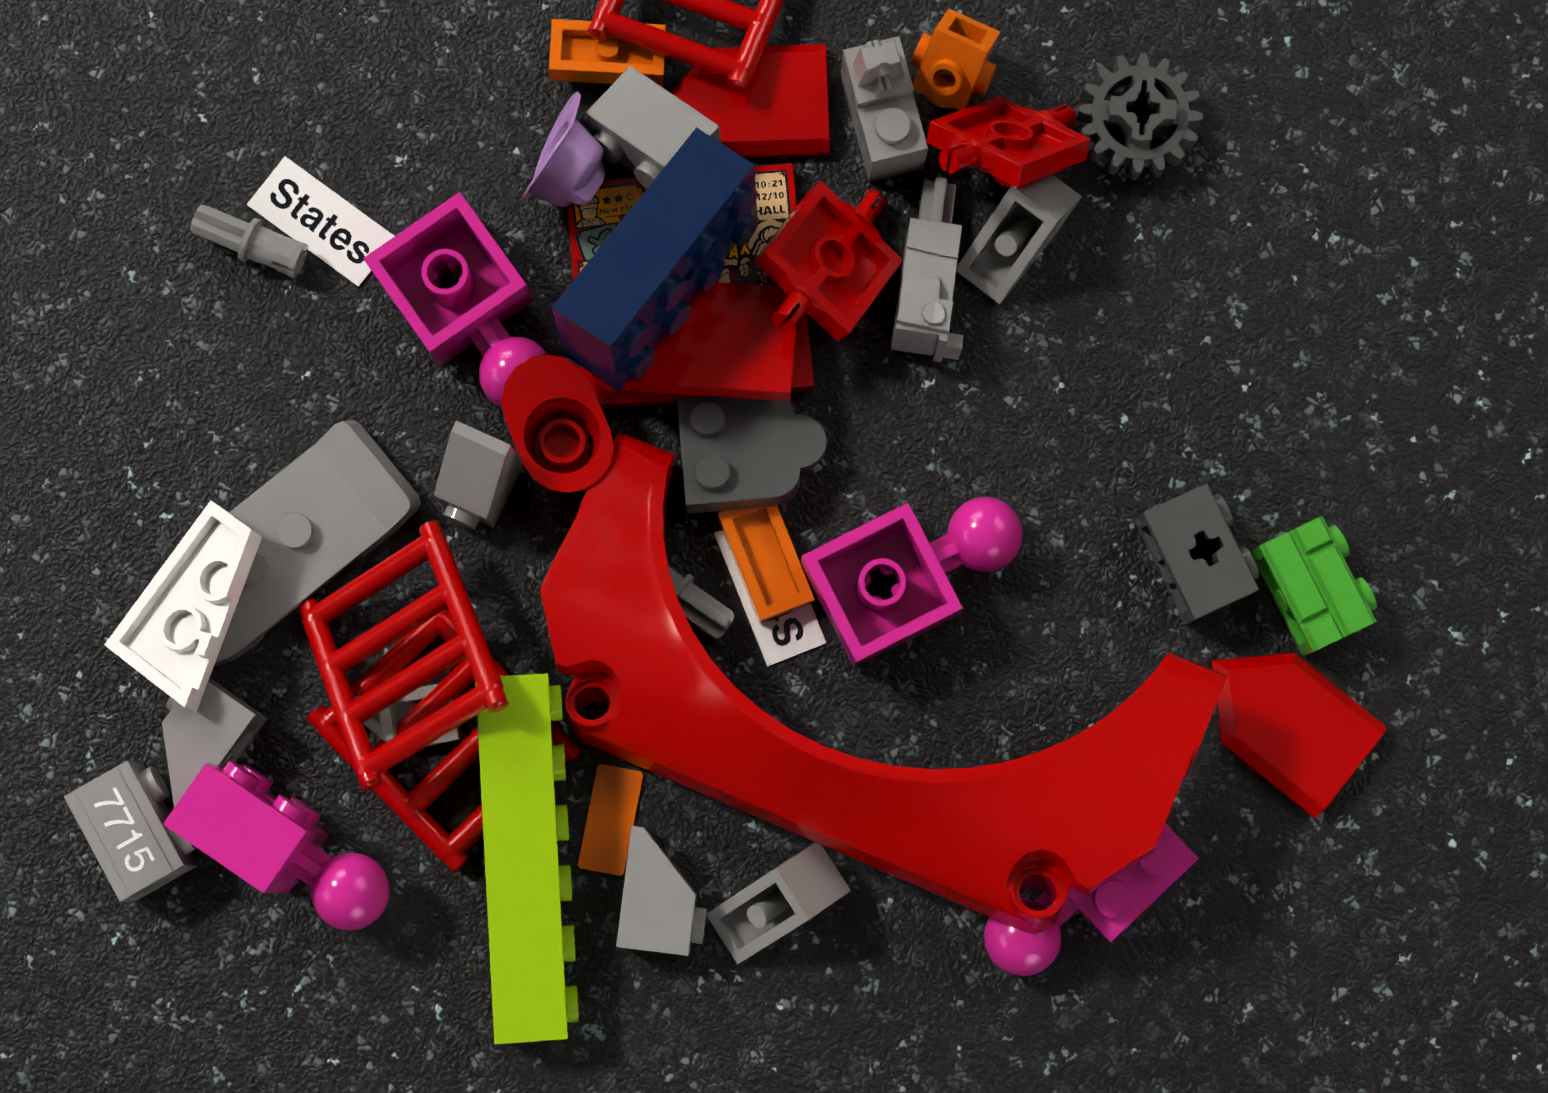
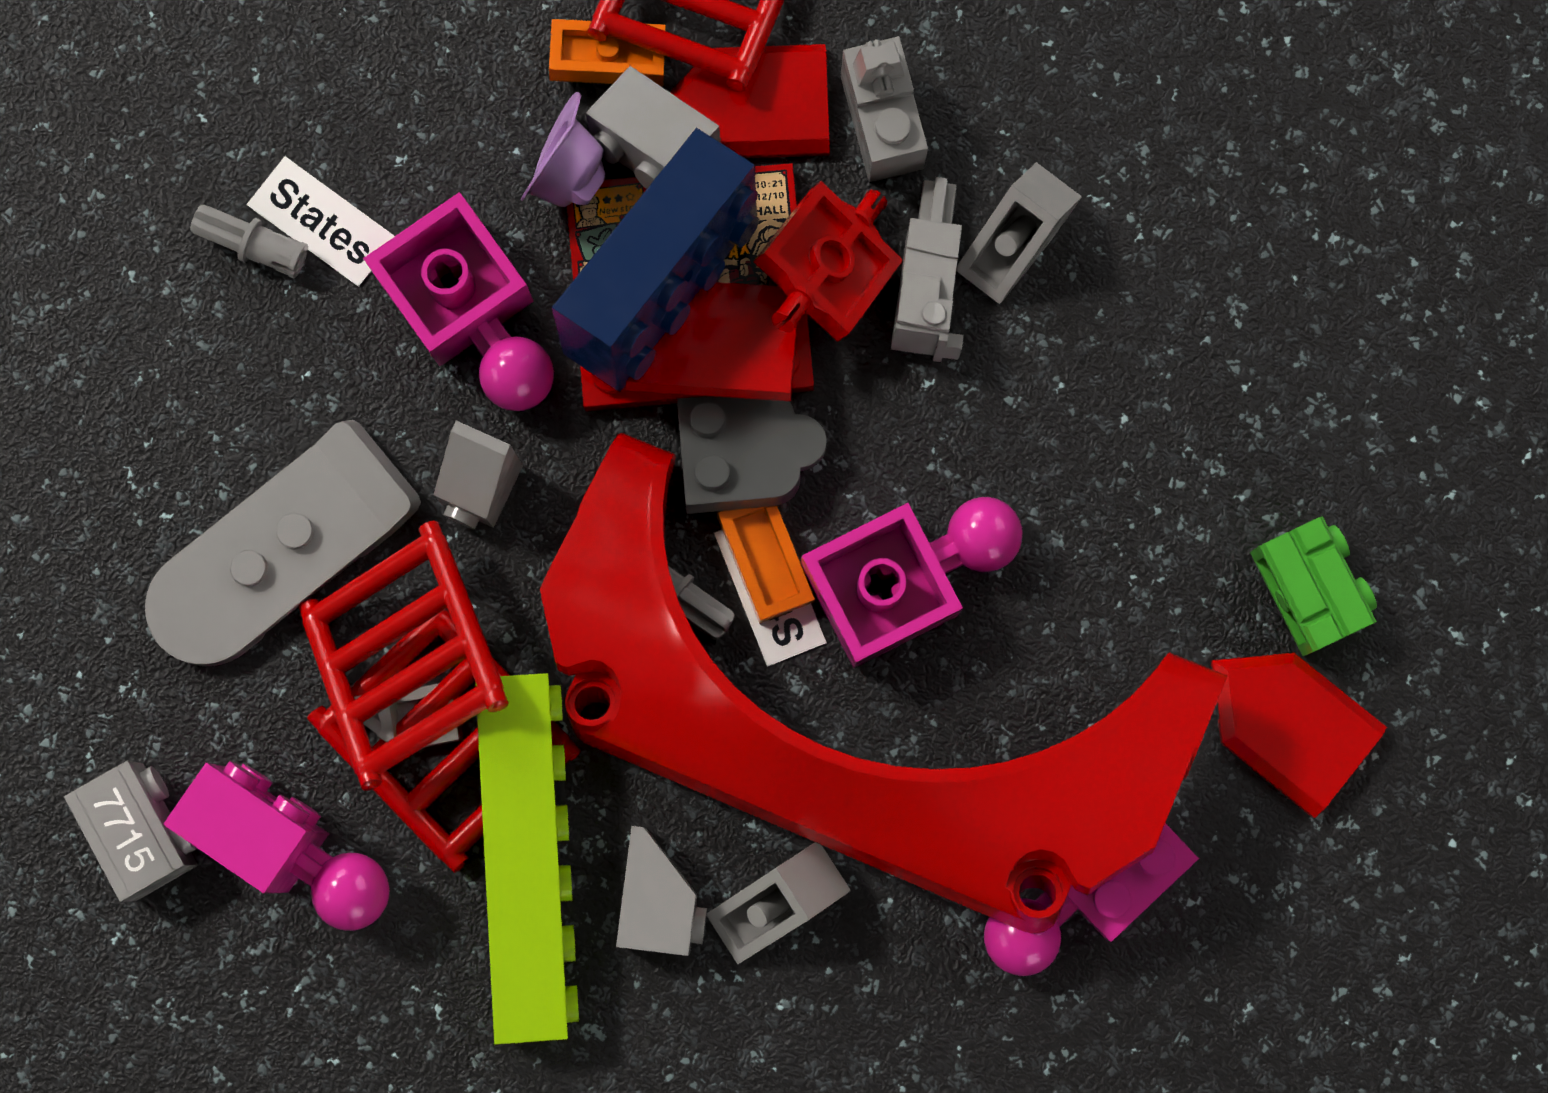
(188, 606): white wing -> none
(212, 735): light grey slope -> none
(557, 424): red piece -> none
(610, 819): orange sticker -> none
(955, 61): orange brick -> none
(1008, 141): red plate -> none
(1161, 114): dark grey gear -> none
(1198, 585): dark grey brick -> none

